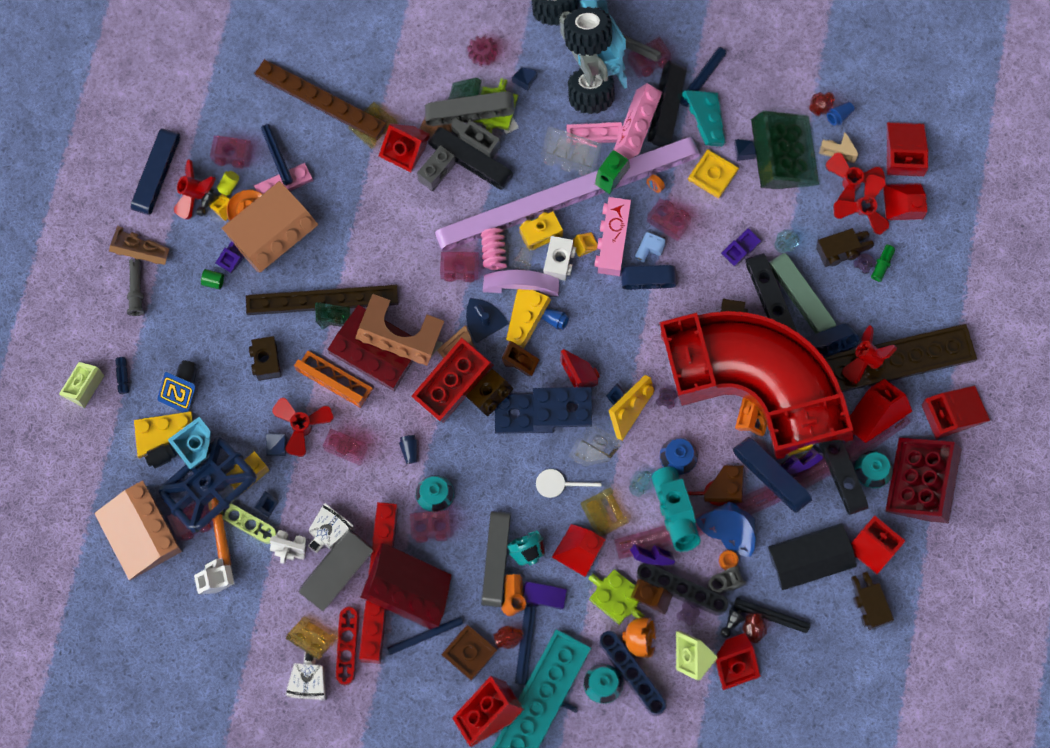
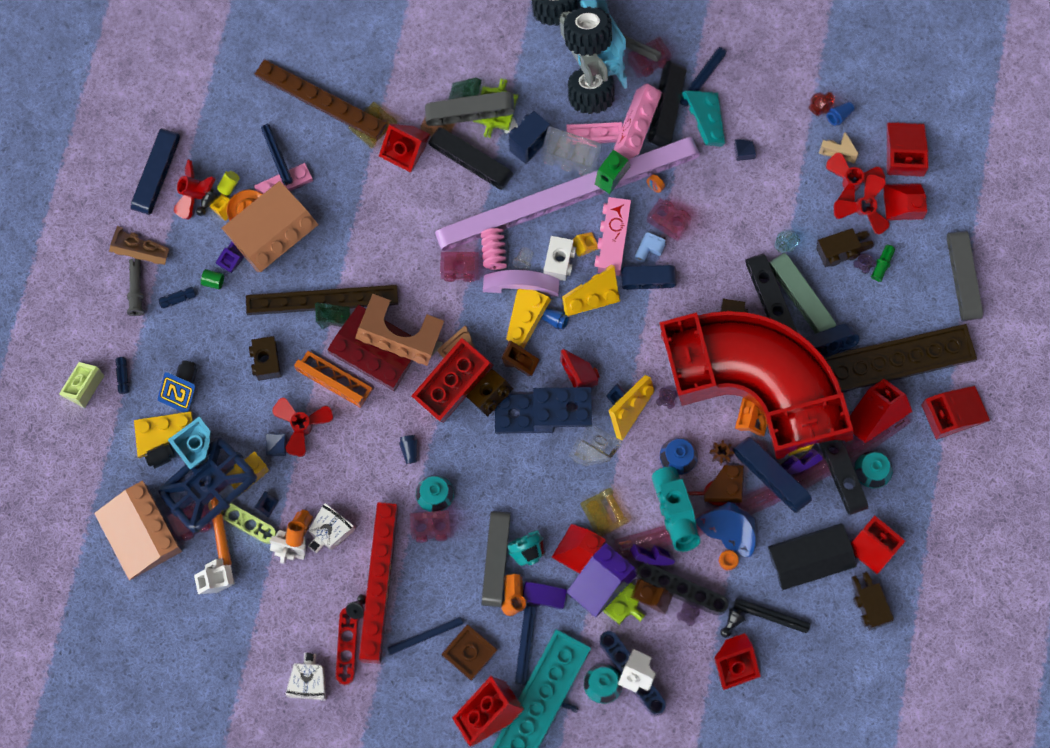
(177, 297): none -> dark blue axle
(222, 145): clear pink brick -> none
(297, 528): none -> orange piece
(311, 638): clear yellow plate -> none
(335, 569): dark grey brick -> none
(345, 446): clear pink brick -> none
(356, 608): none -> black piece
(407, 587): dark red slope -> none
(436, 168): dark grey brick -> none
(476, 137): dark grey hinge -> none
(482, 57): clear pink gear -> none
(483, 319): dark blue shield -> none
(508, 637): clear red rock -> none
(524, 78): dark blue slope -> none
(528, 137): none -> dark blue brick
(539, 231): yellow brick -> none
(551, 483): white piece -> none
(595, 293): none -> yellow wing
(602, 580): none -> dark purple slope
(637, 672): none -> white brick
(639, 637): orange cylinder -> none
(641, 483): clear light blue rock -> none
(692, 656): yellowish green slope -> none
(713, 173): yellow tile -> none
(721, 458): none -> reddish brown gear
(729, 579): dark grey piece -> none
(741, 247): dark purple slope -> none
(754, 627): clear red rock -> none
(784, 150): clear green slope -> none
(867, 355): red piece -> none
(924, 479): dark red slope -> none
(964, 275): none -> dark grey beam

